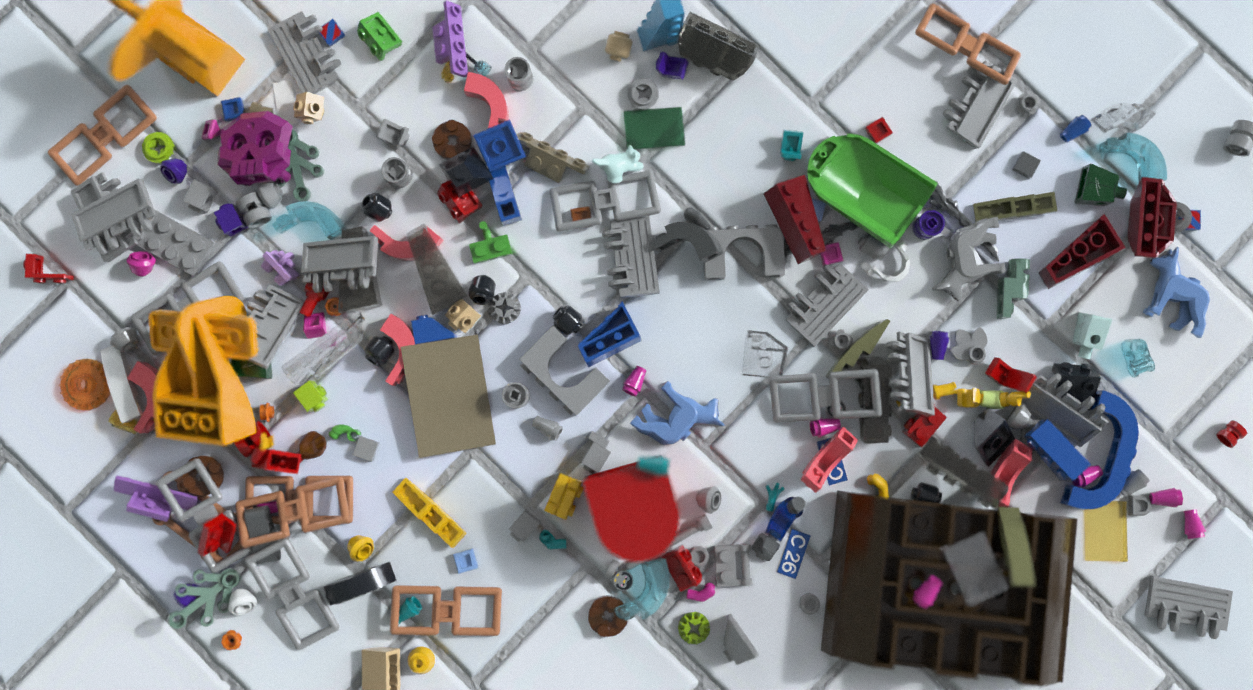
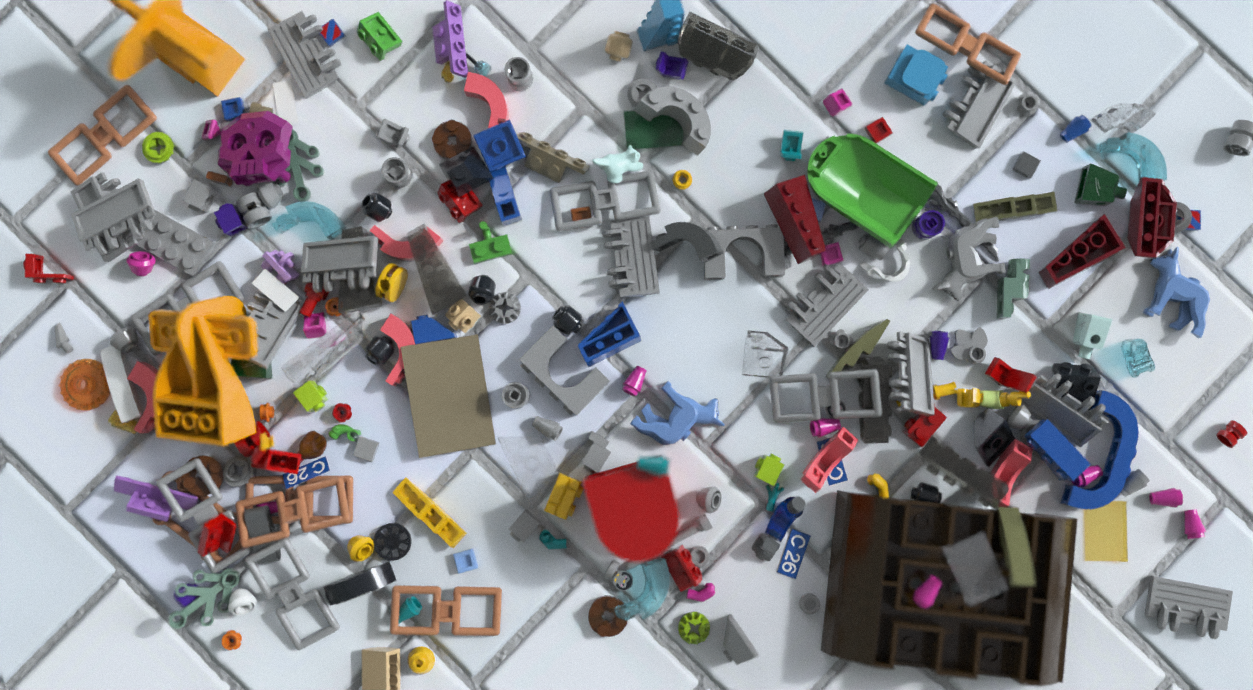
(62, 339): none -> light grey bar
(174, 170): dark purple cone -> none
(219, 178): none -> dark orange tile
(230, 471): none -> light grey gear
(275, 290): none -> white sticker
(306, 472): none -> blue sticker
(308, 107): tan brick -> none
(337, 412): none -> red plate
(391, 282): none -> yellow head
(392, 541): none -> black wheel
(530, 464): none -> clear wing
(682, 107): none -> light grey brick
(682, 173): none -> yellow plate
(695, 217): dark grey arm -> none
(726, 565): light grey plate -> none
(768, 468): none -> lime brick
(837, 102): none -> dark pink slope
(917, 74): none -> dark azure brick
(1139, 505): light grey tile -> none

